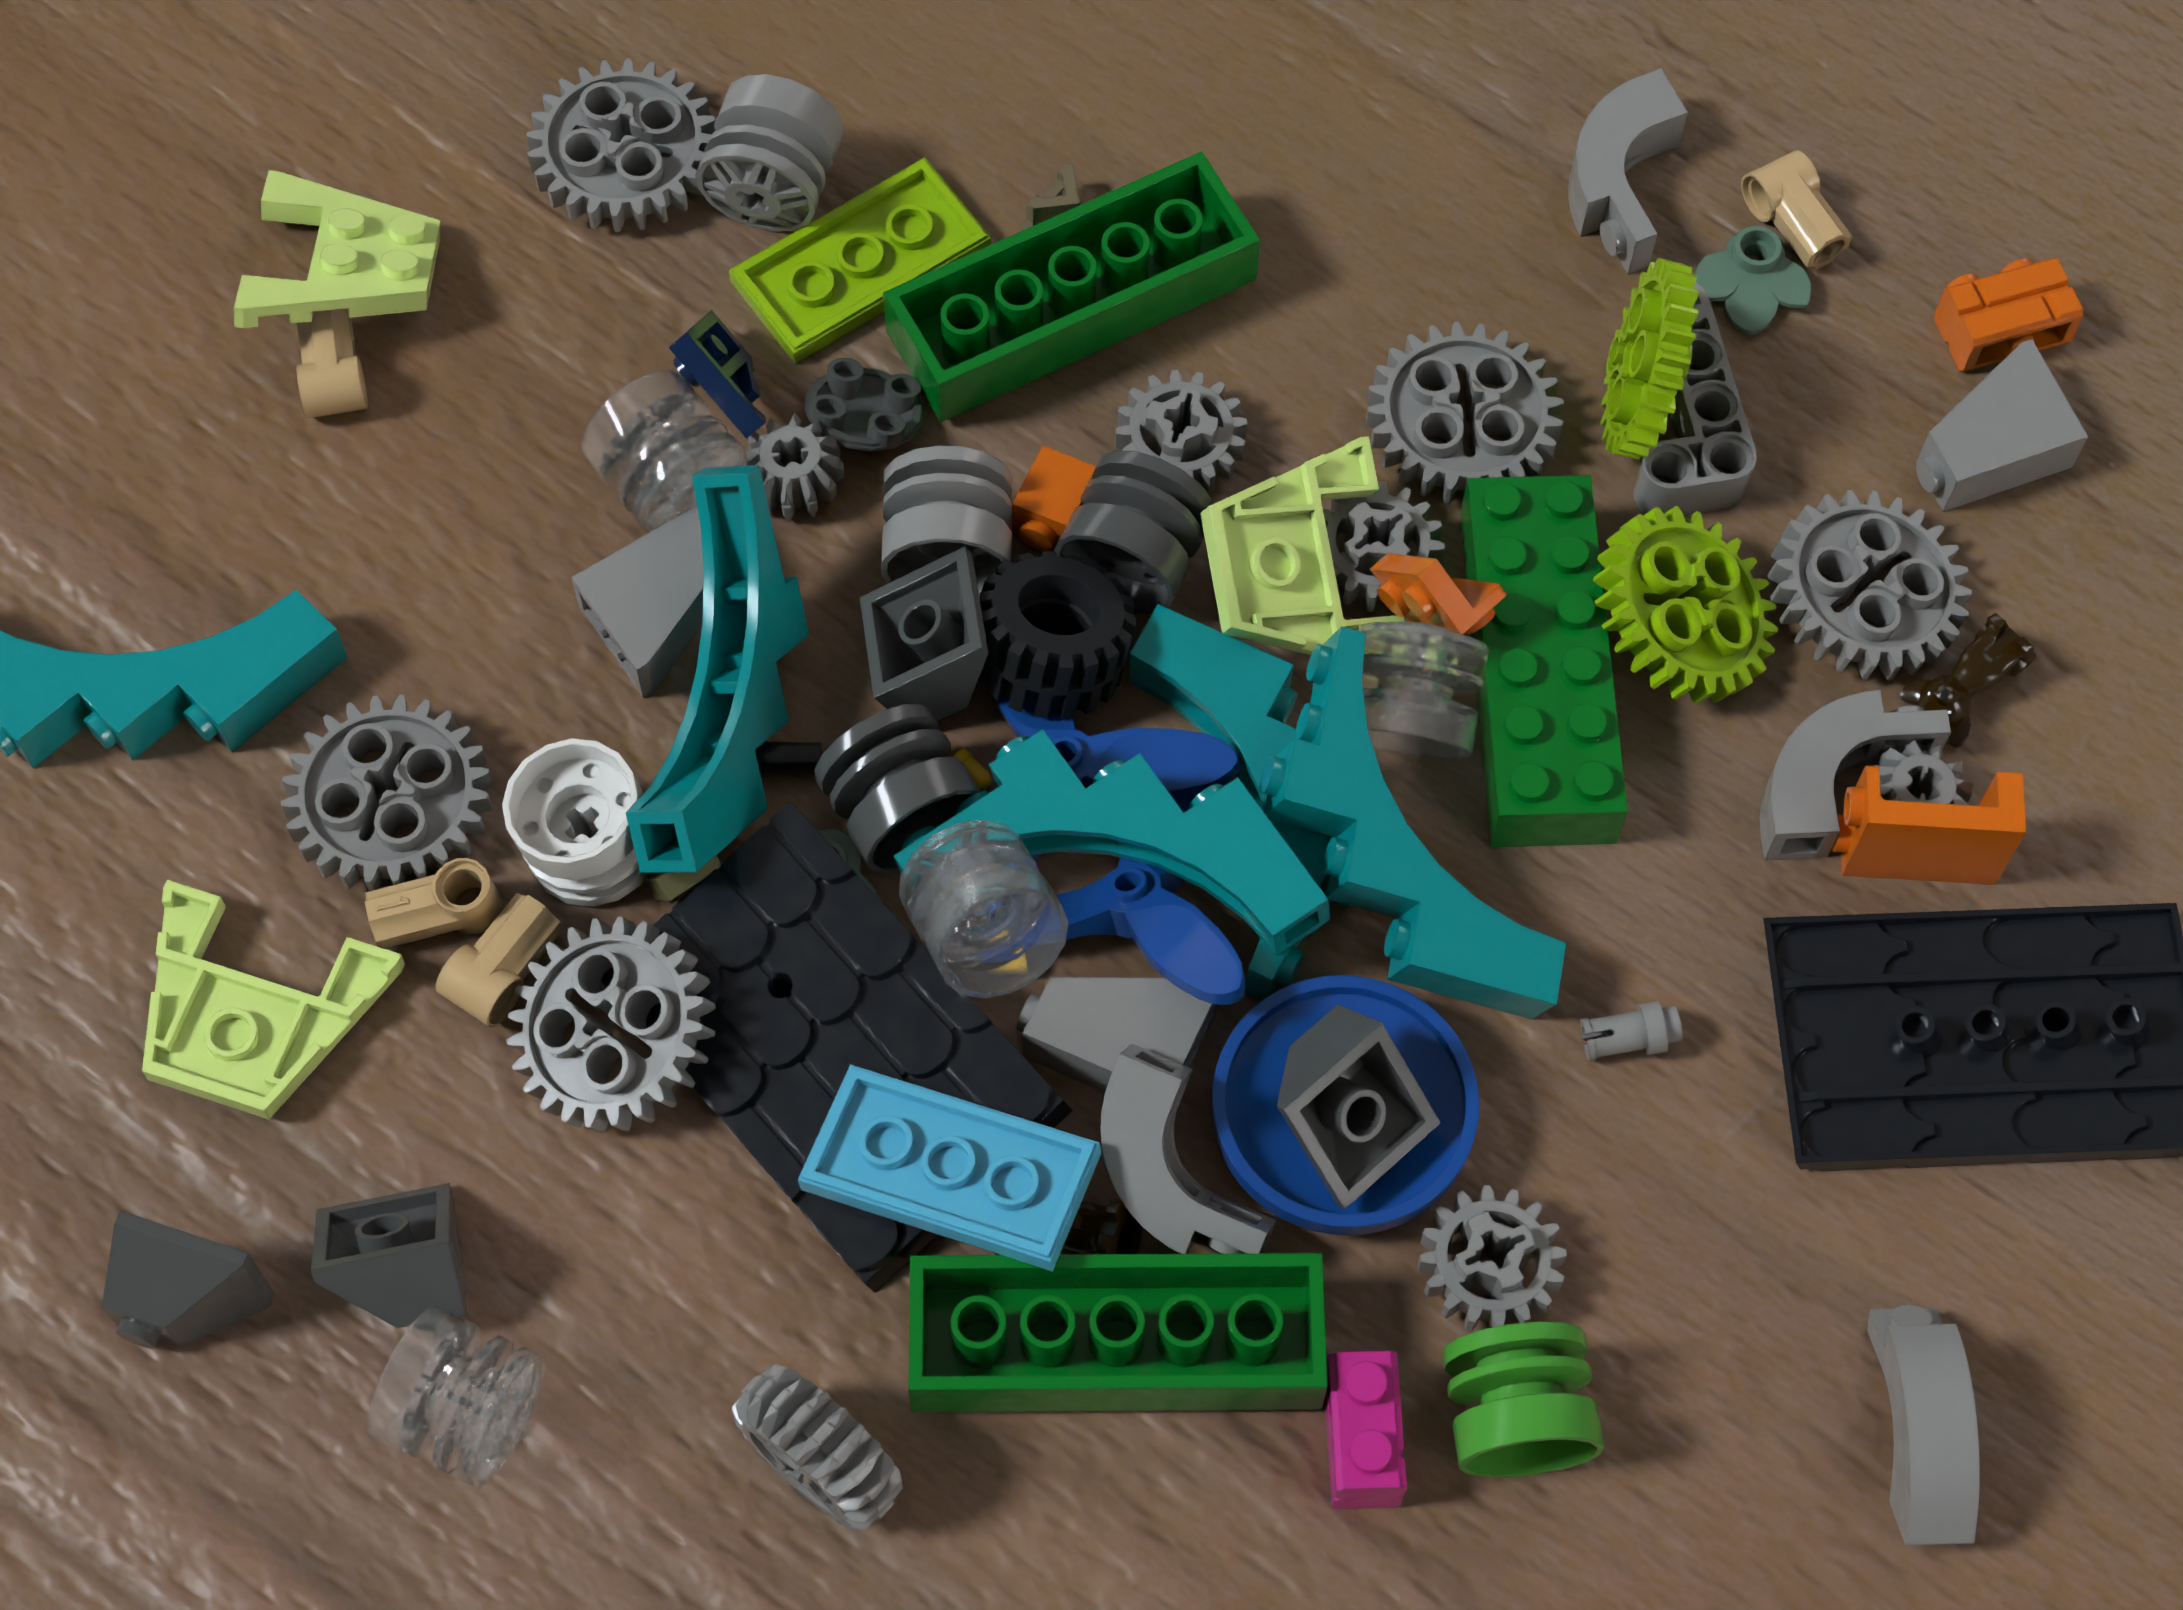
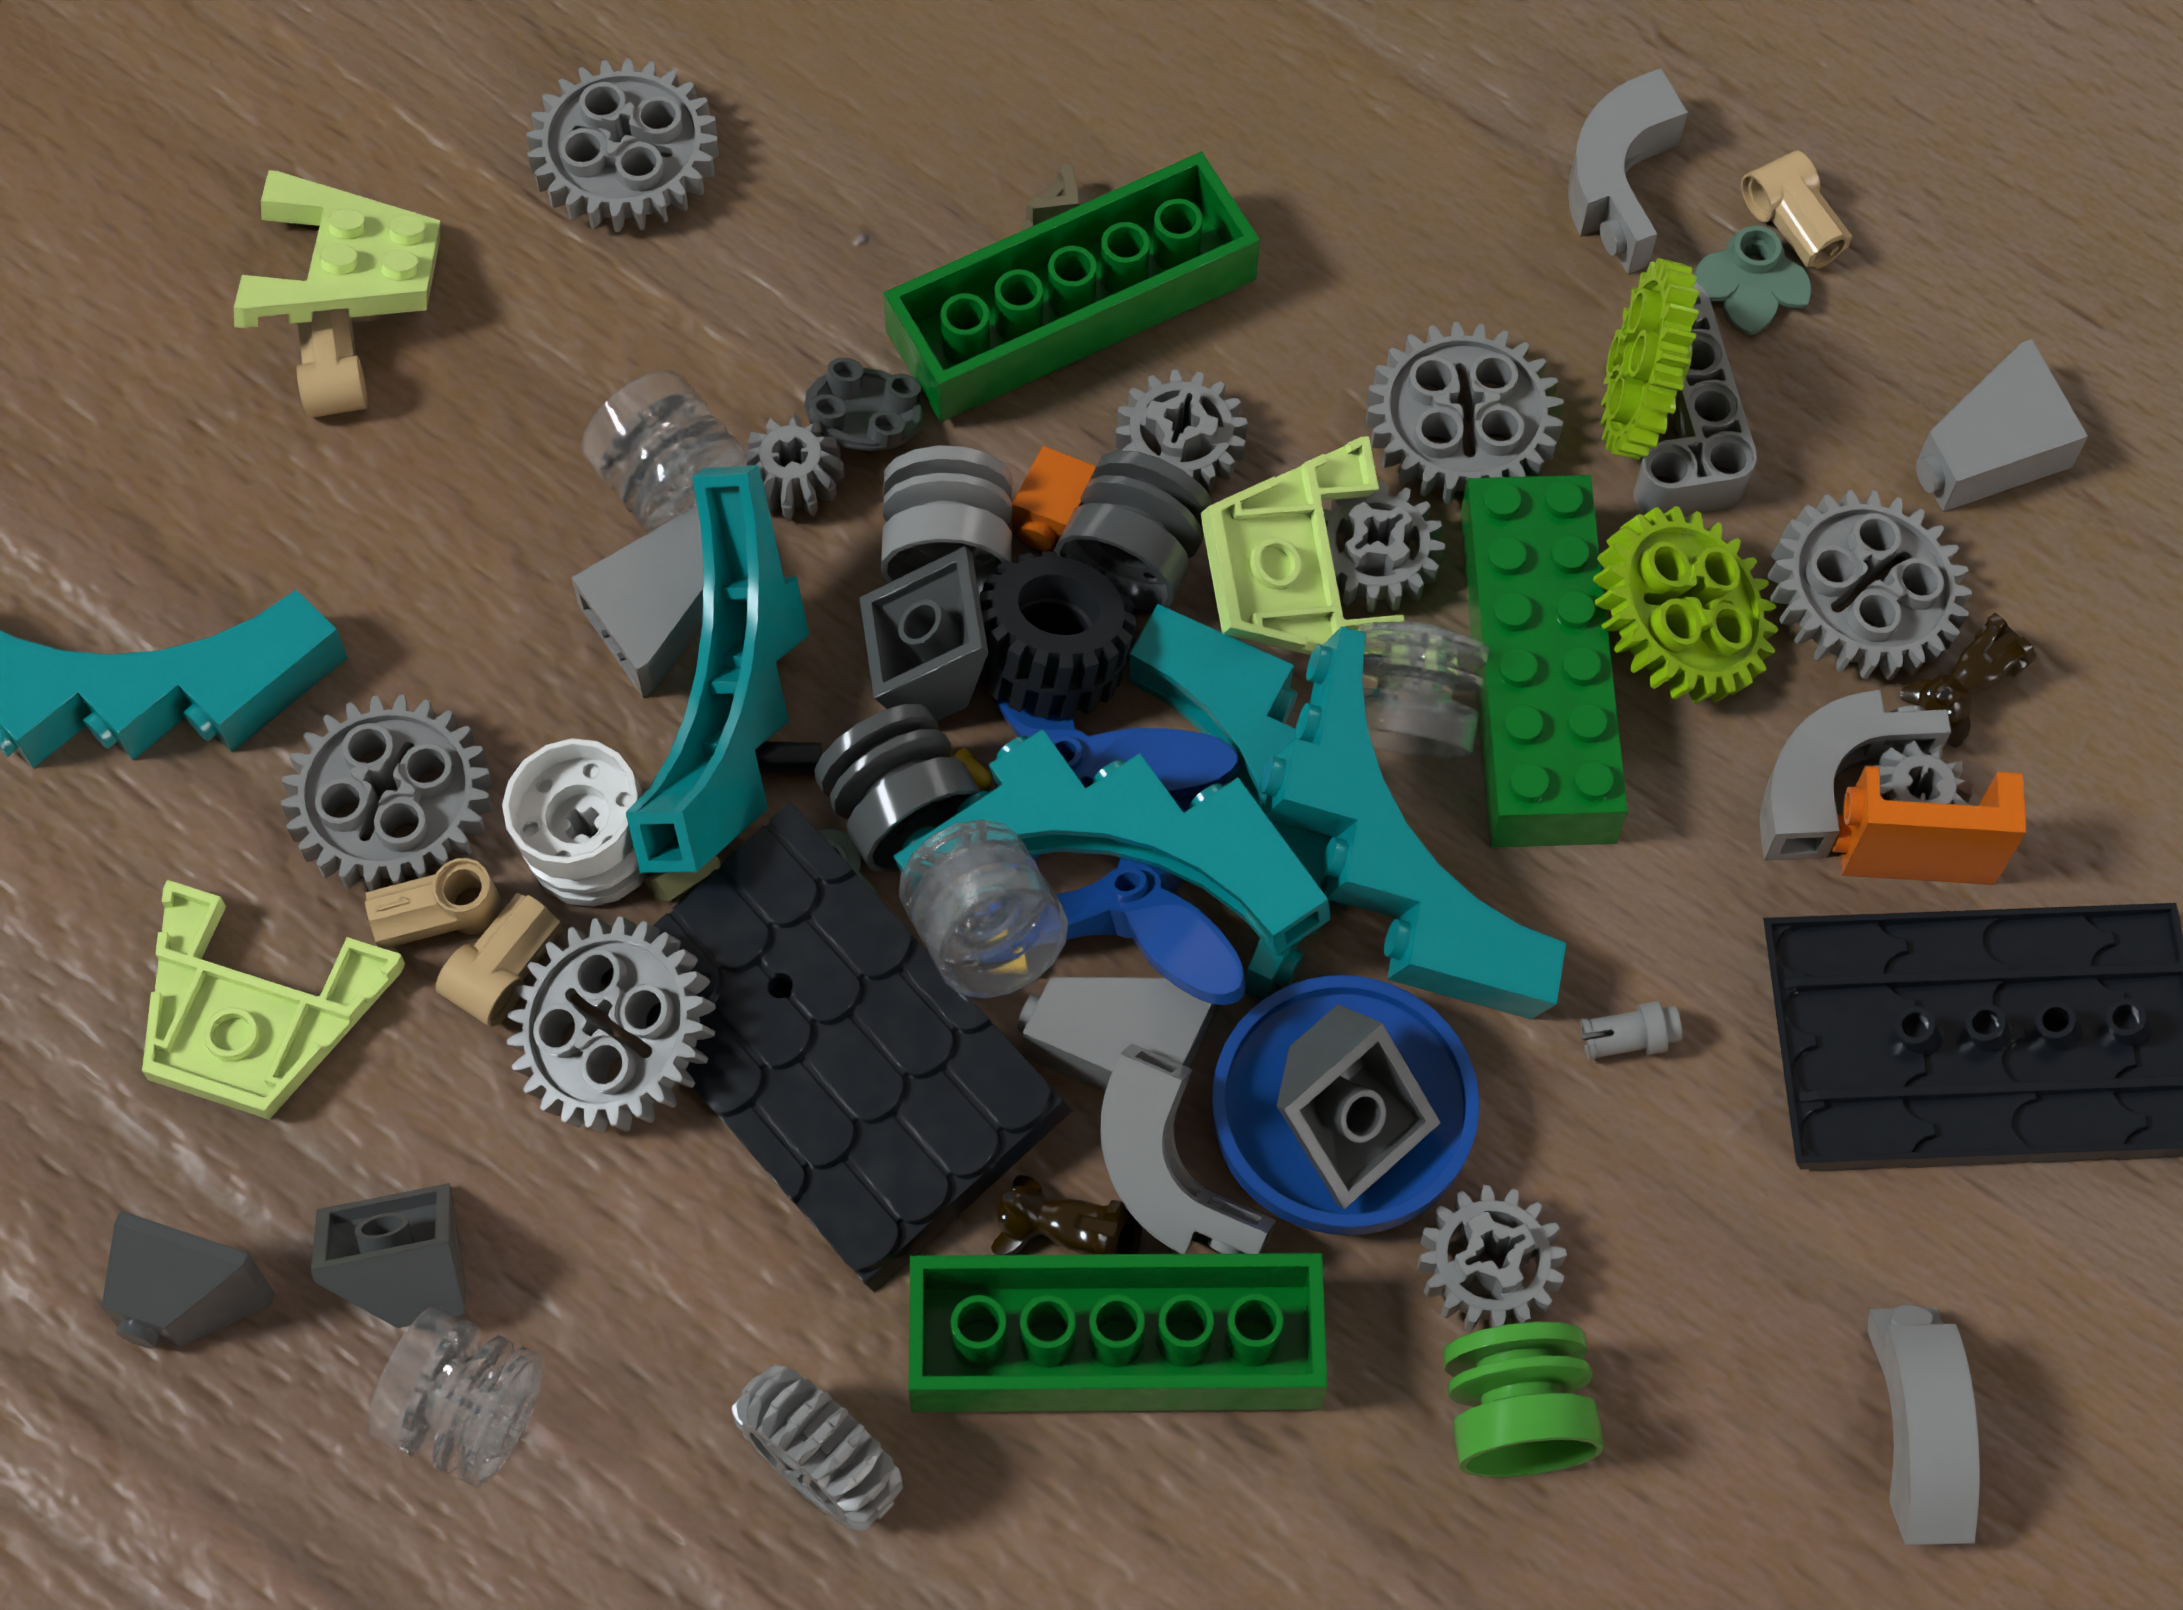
(724, 369): dark blue wing -> none
(770, 153): light grey wheel -> none
(838, 266): lime tile -> none
(950, 1167): medium azure tile -> none
(1364, 1430): dark pink brick -> none
(1428, 595): orange bracket -> none
(1996, 313): orange brick -> none

